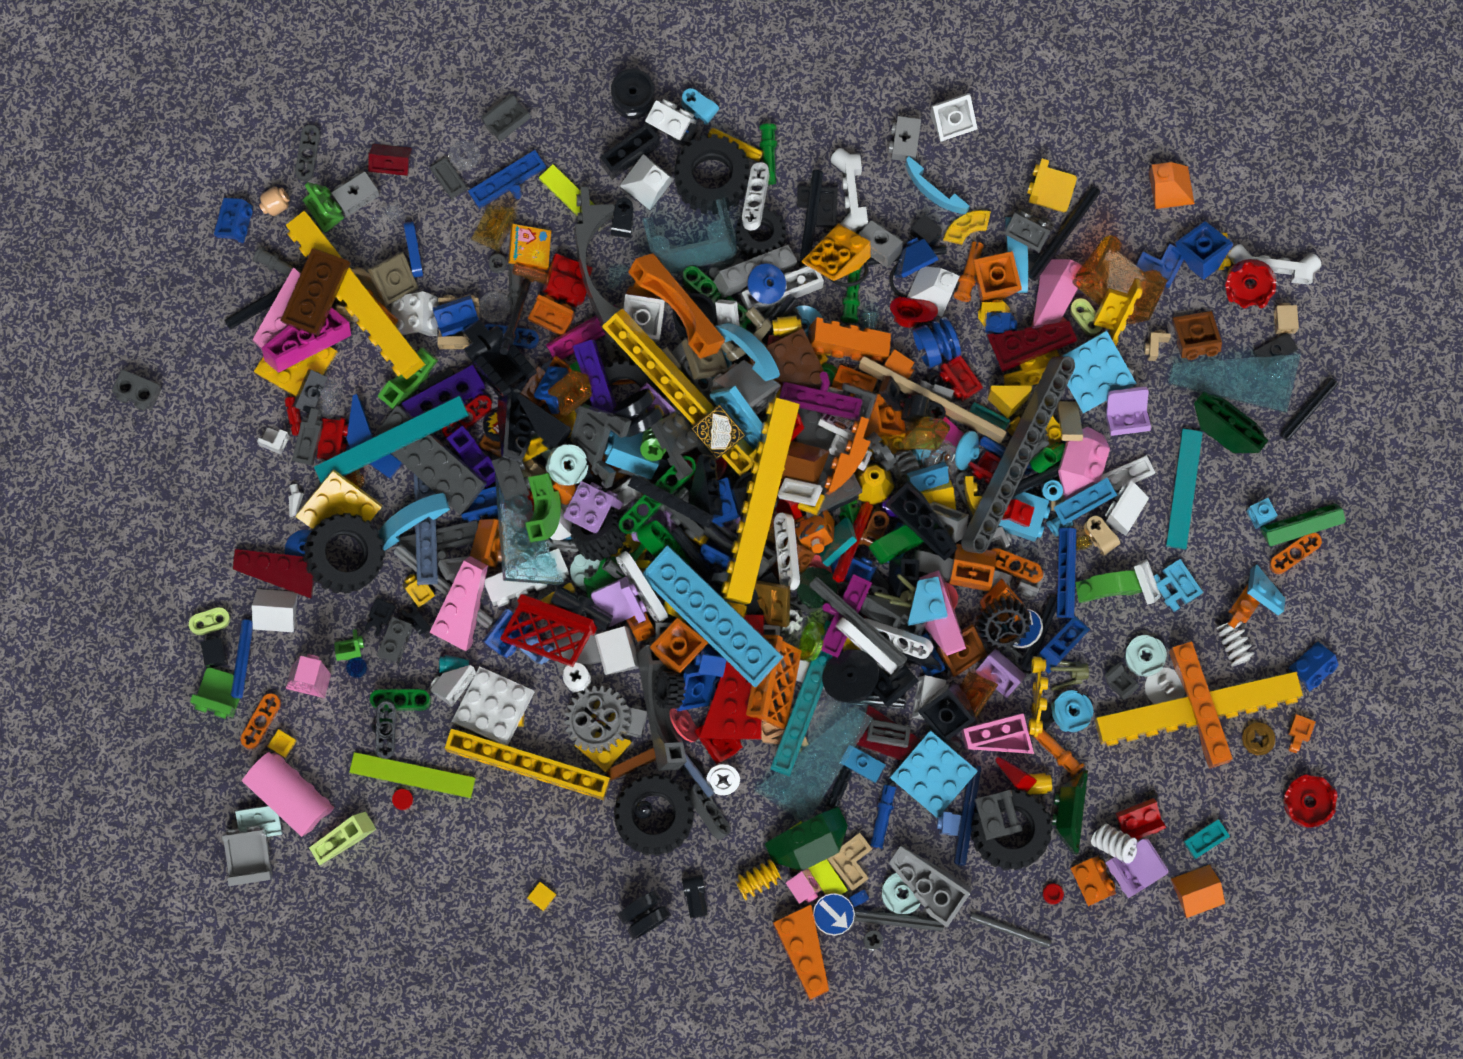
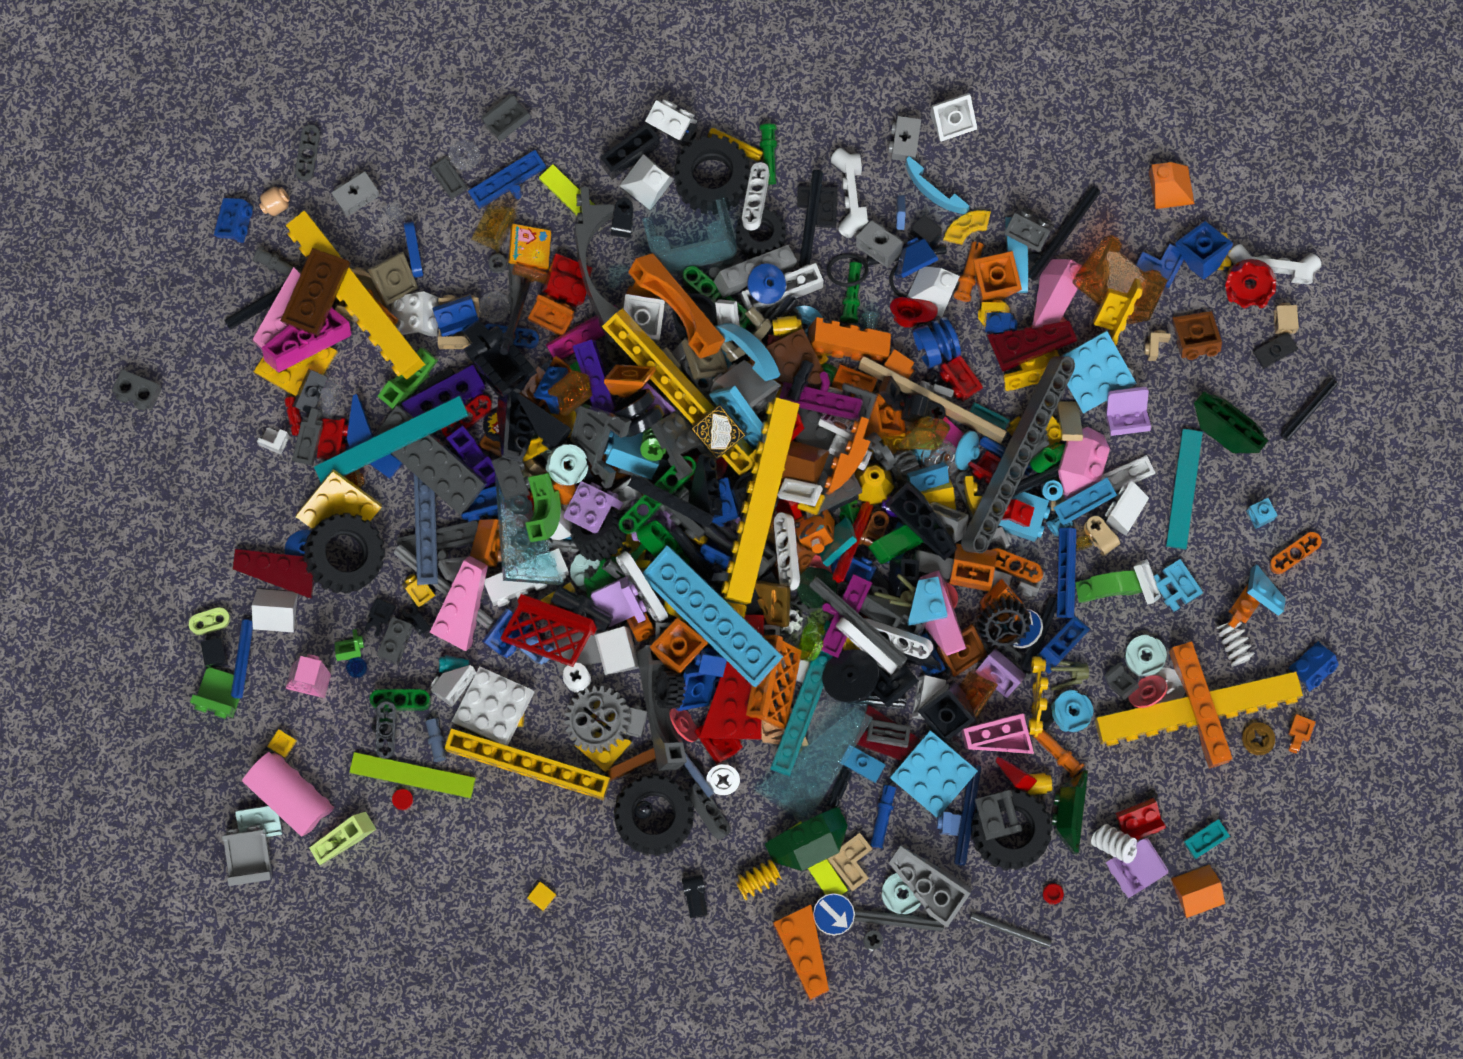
(247, 732): orange beam -> none
(294, 500): white bar -> none
(322, 207): bright green bracket -> none
(389, 159): dark red panel -> none
(409, 516): medium azure slope -> none
(435, 740): none -> sand blue pin
(627, 379): none -> orange slope
(632, 94): black wheel -> none
(645, 917): black wheel -> none
(700, 107): medium azure piece -> none
(800, 380): none -> black pin
(804, 887): bright pink brick -> none
(839, 253): light orange slope -> none
(859, 898): blue axle -> none
(900, 214): none -> medium blue tile
(1008, 398): yellow slope -> none
(1051, 187): yellow bracket -> none
(1085, 317): yellowish green plate -> none
(1093, 880): orange bracket -> none
(1150, 691): none -> coral dish
(1252, 380): clear light blue wing -> none
(1303, 524): green slope -> none
(1323, 795): red plate -> none

